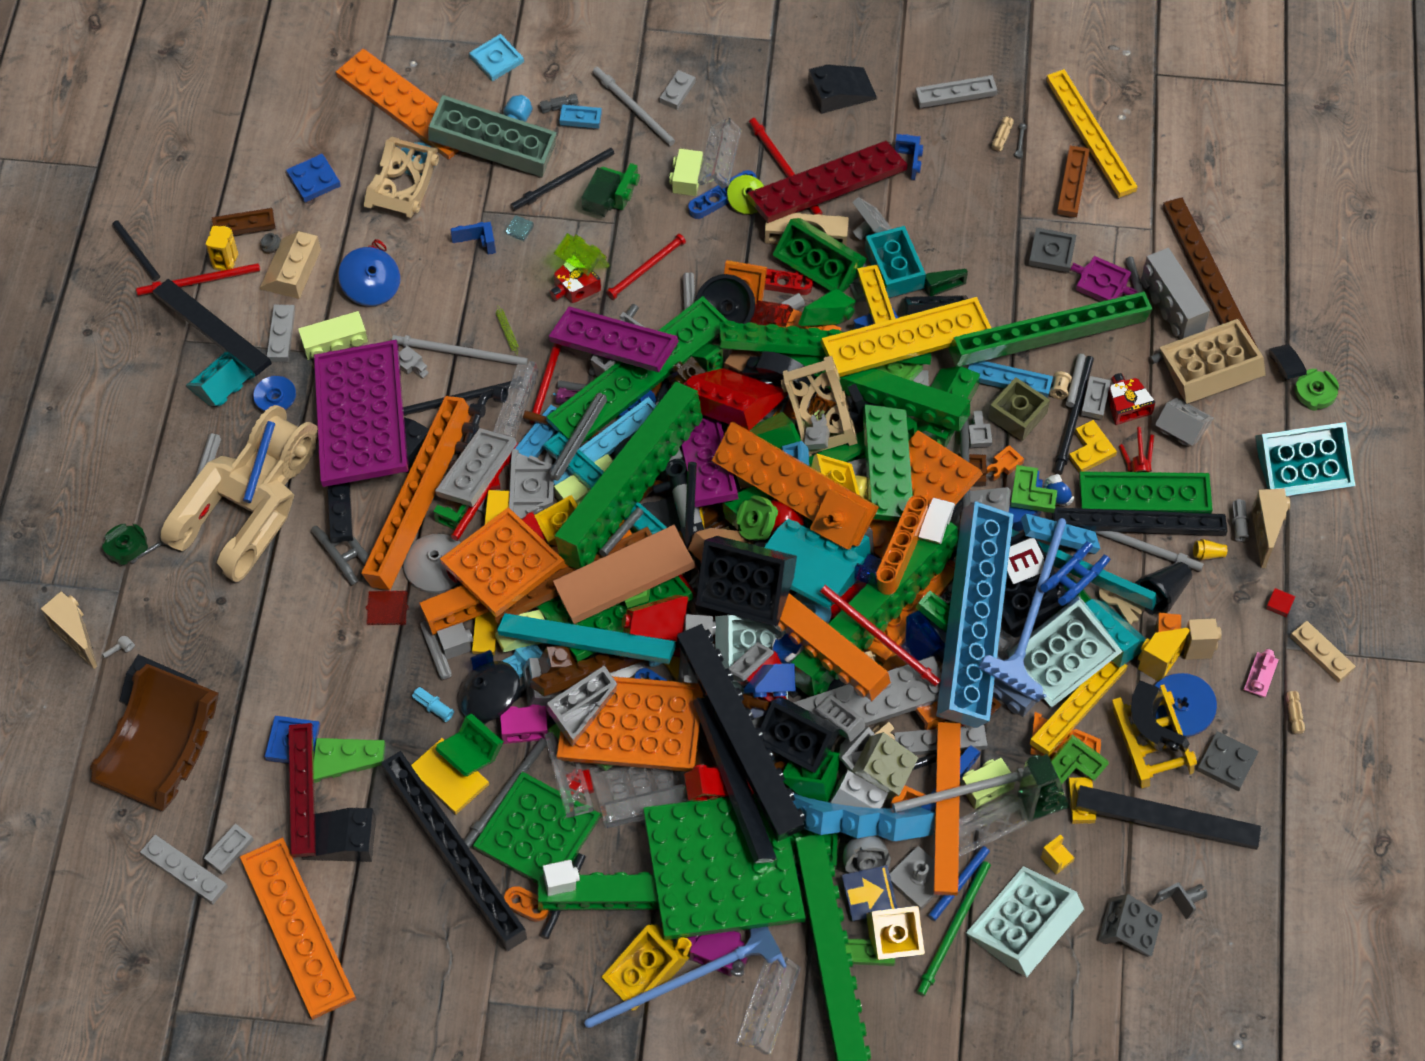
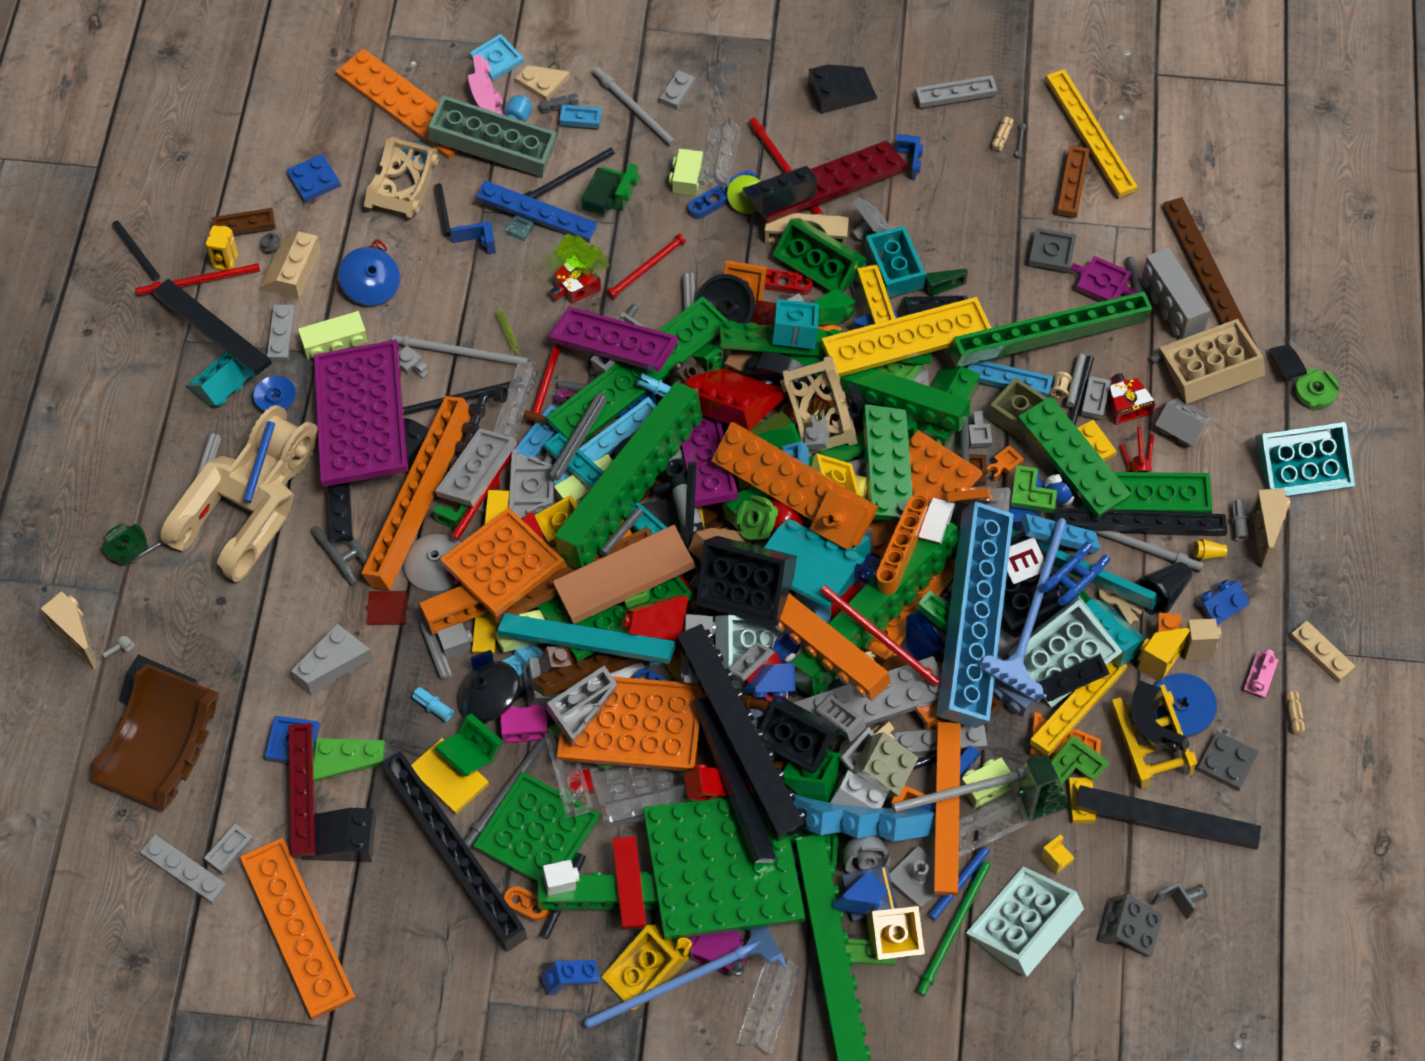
(330, 659): none -> light grey wedge
(442, 210): none -> black bar
(482, 86): none -> bright pink slope
(536, 211): none -> blue plate
(542, 81): none -> tan wing
(569, 973): none -> blue bracket
(629, 882): none -> red tile
(653, 385): none -> medium azure axle
(782, 190): none -> black slope
(795, 324): none -> teal container
(863, 895): none -> blue slope
(969, 495): none -> orange wing
(1073, 457): none -> green plate
(1074, 677): none -> black tile
(1223, 601): none -> blue bracket
(1280, 602): red tile -> none

